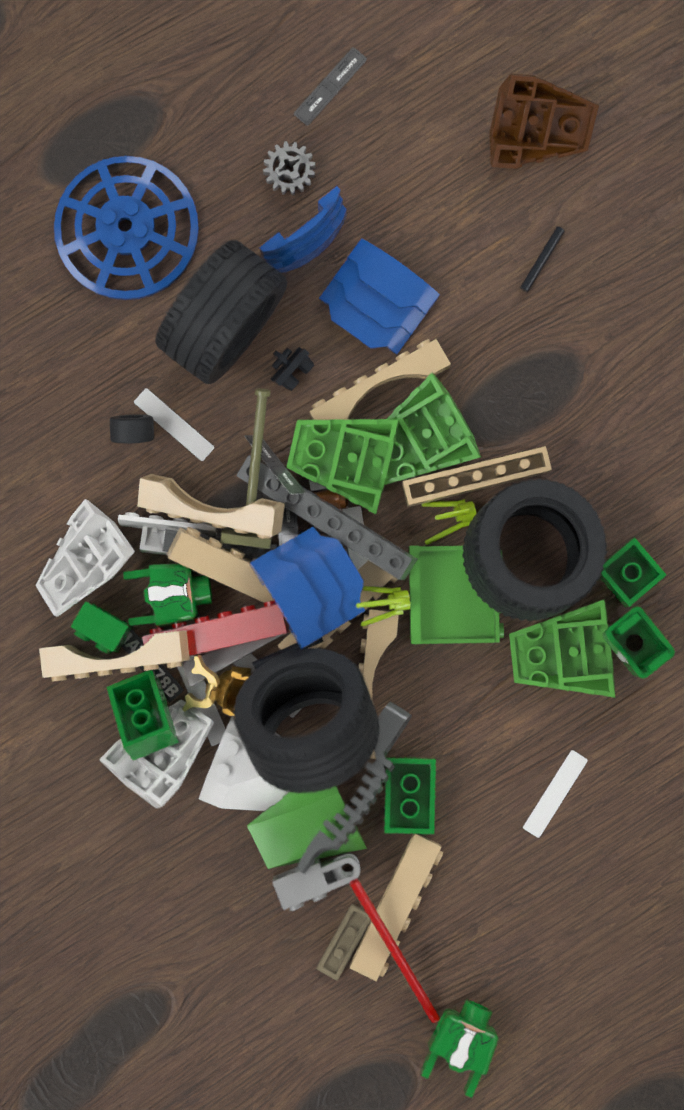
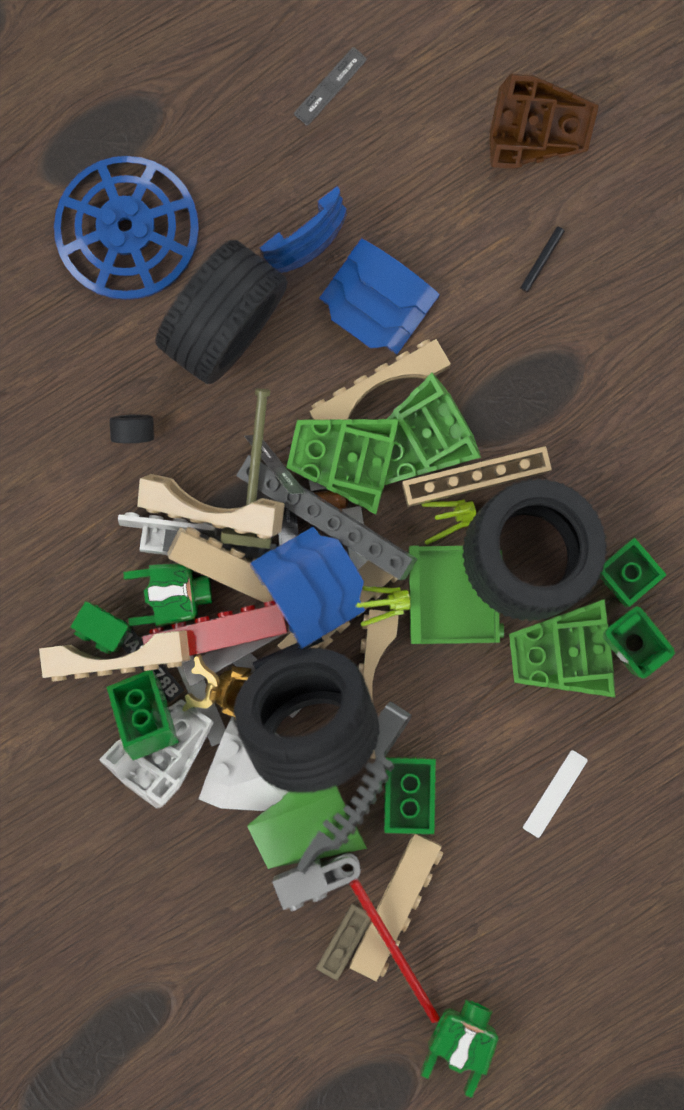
(85, 560): white wedge -> none
(174, 424): white sticker -> none
(296, 162): light grey gear -> none
(298, 359): black hips -> none

